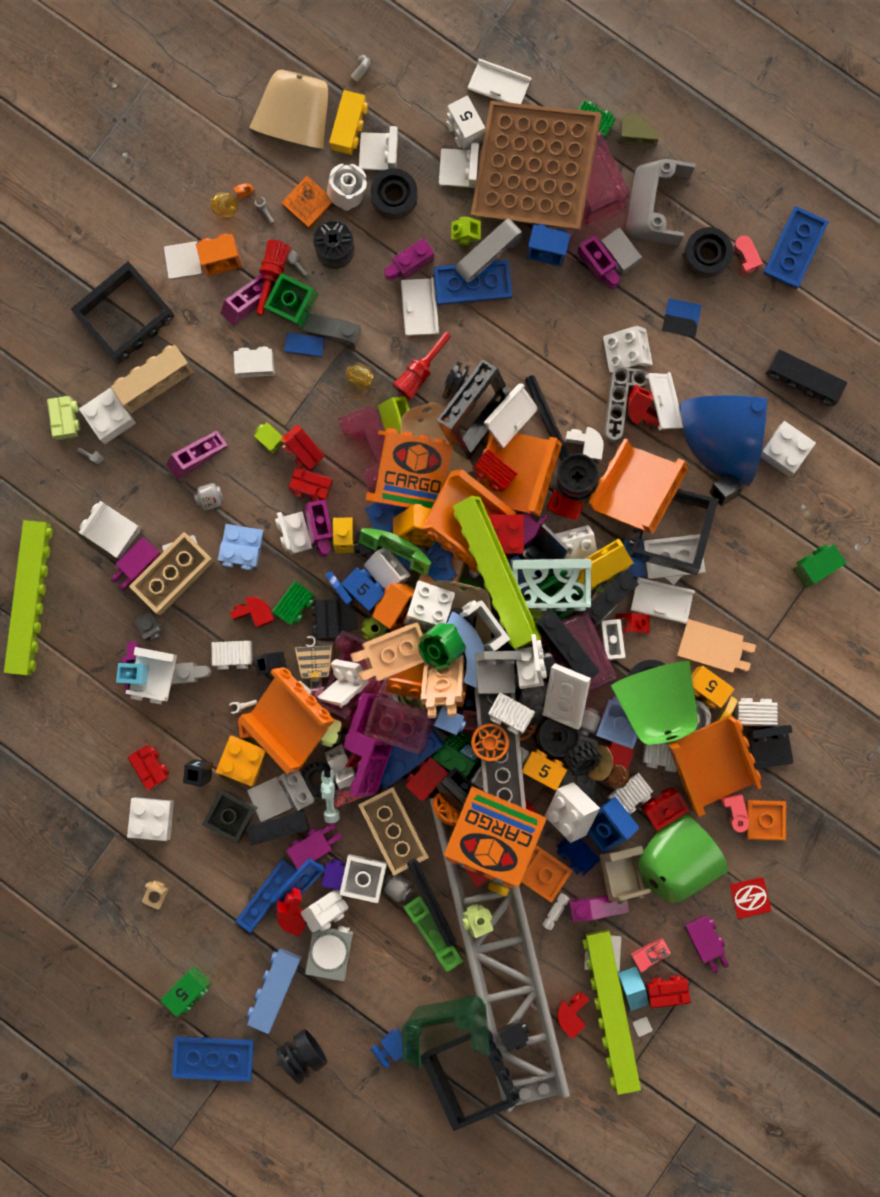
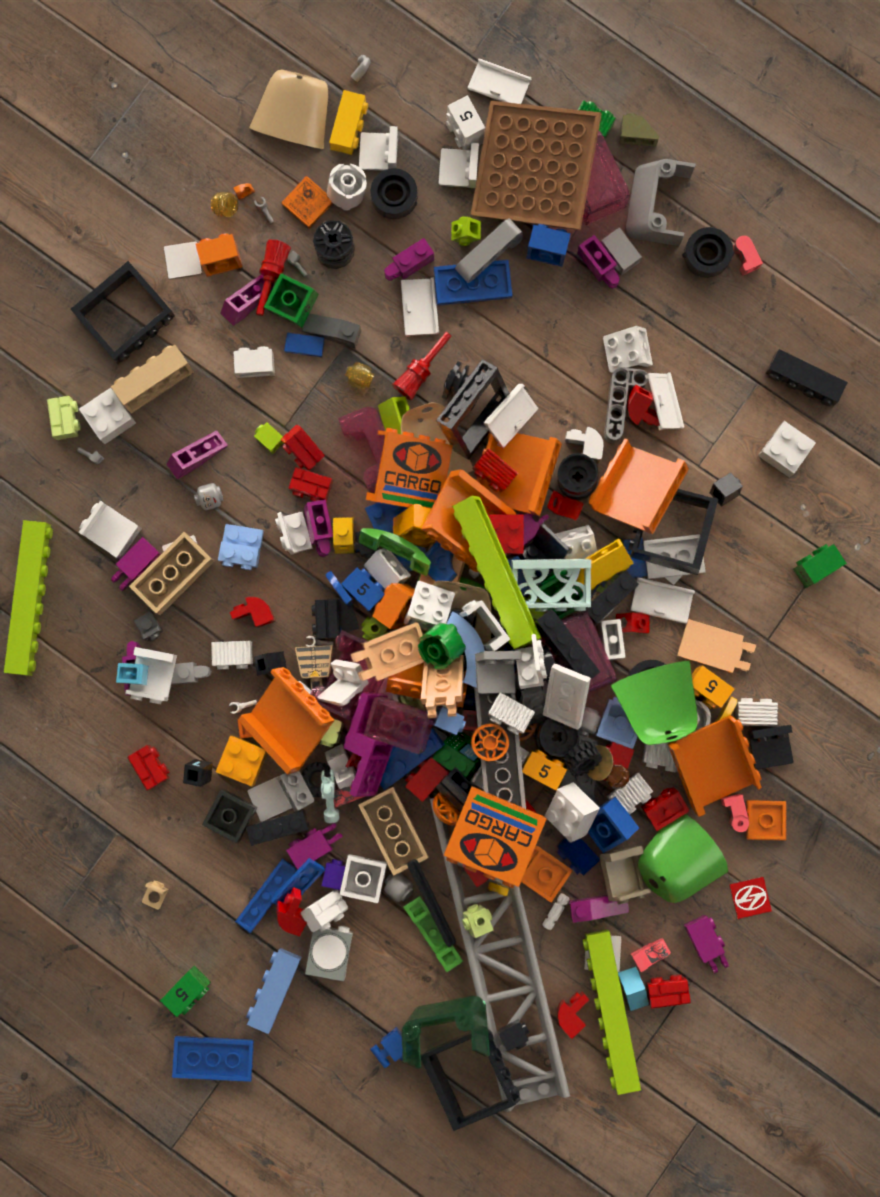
(150, 819): white brick -> none
(294, 603): green brick -> none
(298, 1057): black wheel -> none
(545, 413): black axle -> none
(642, 1026): white sticker -> none
(682, 317): sticker -> none
(726, 433): blue brick -> none
(795, 247): blue plate -> none

